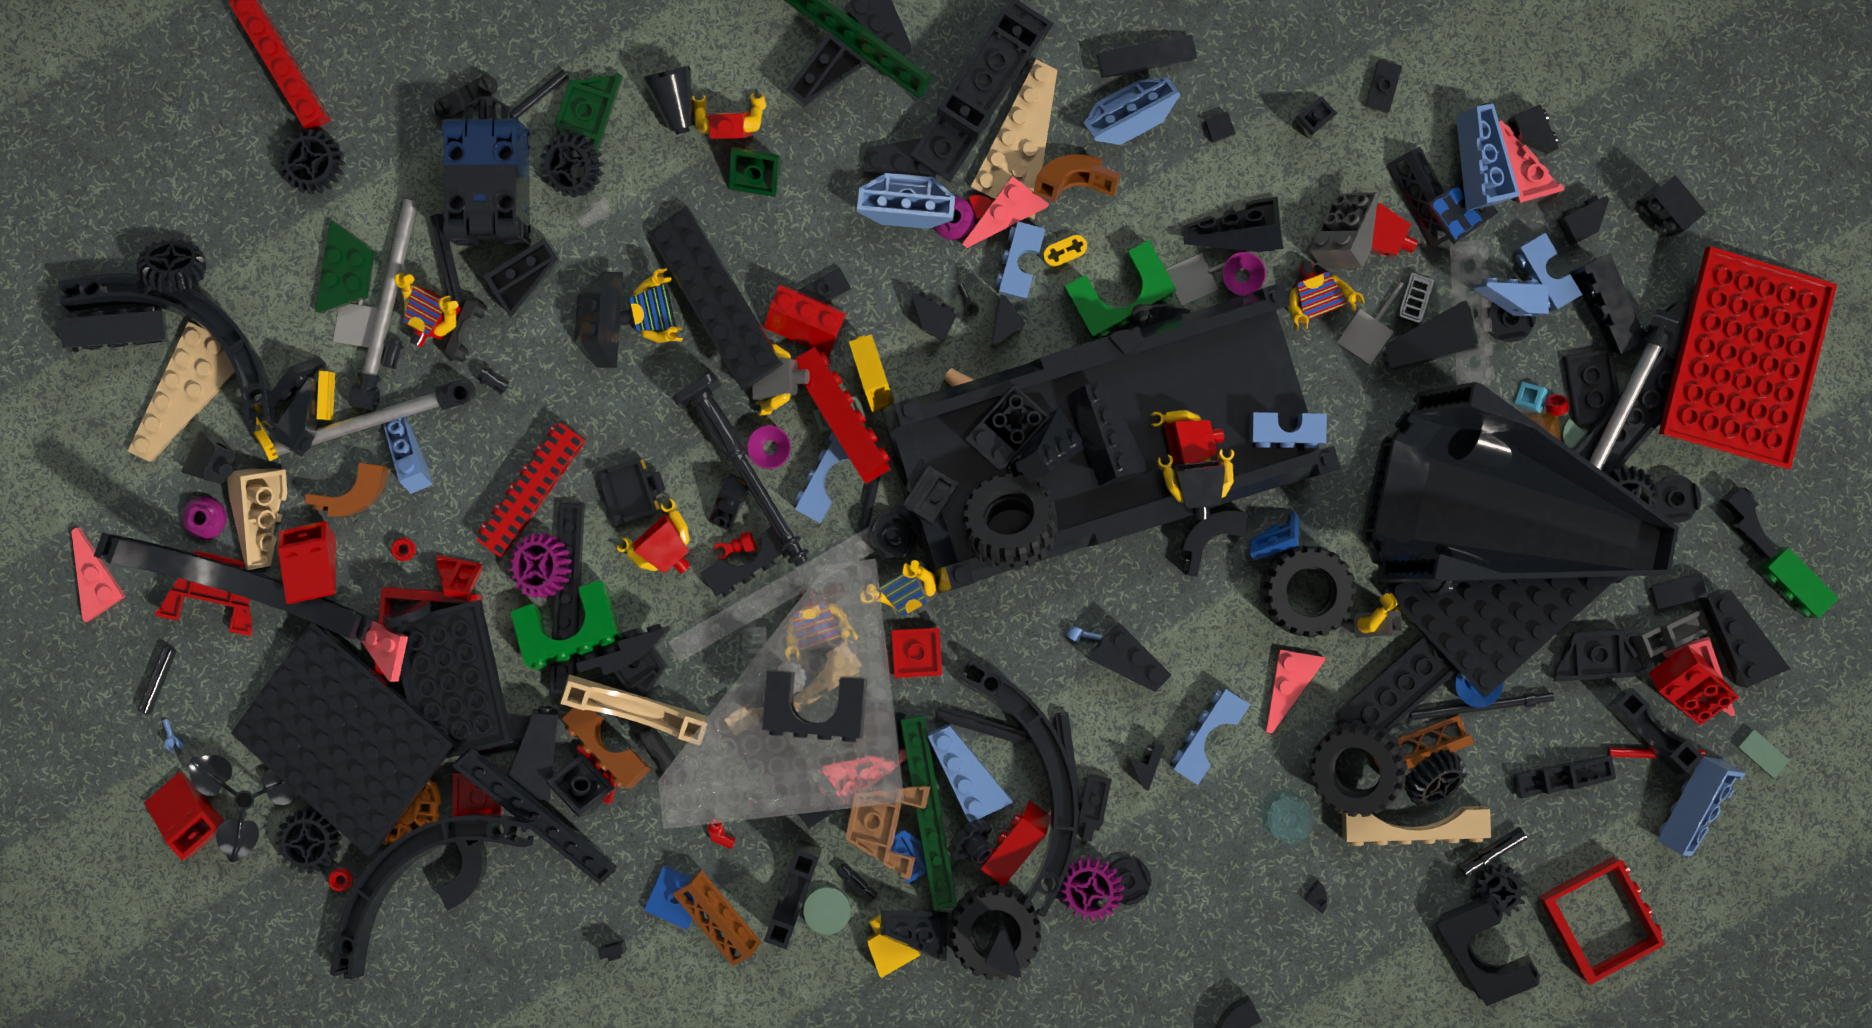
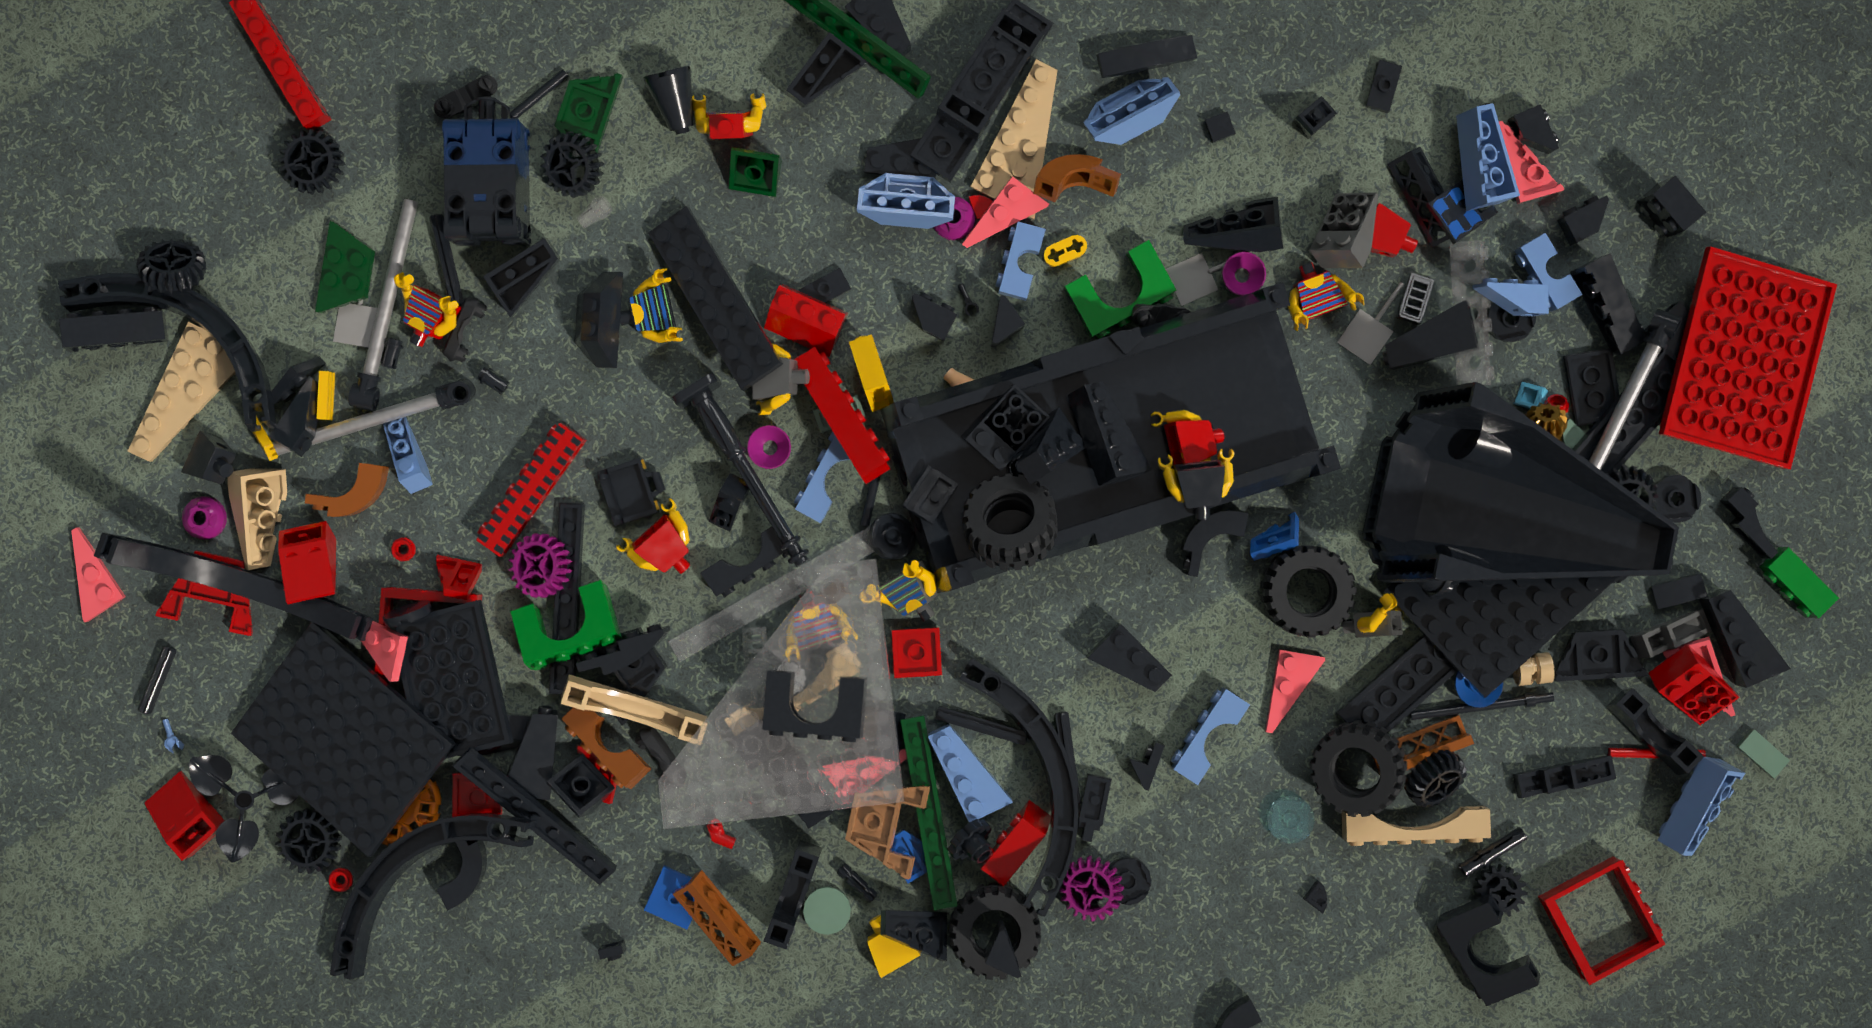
(746, 541): red piece -> none
(1075, 634): medium blue hand -> none
(1266, 430): medium blue arch -> none
(1537, 669): none -> tan wheel
(1549, 418): none -> pearl gold gear

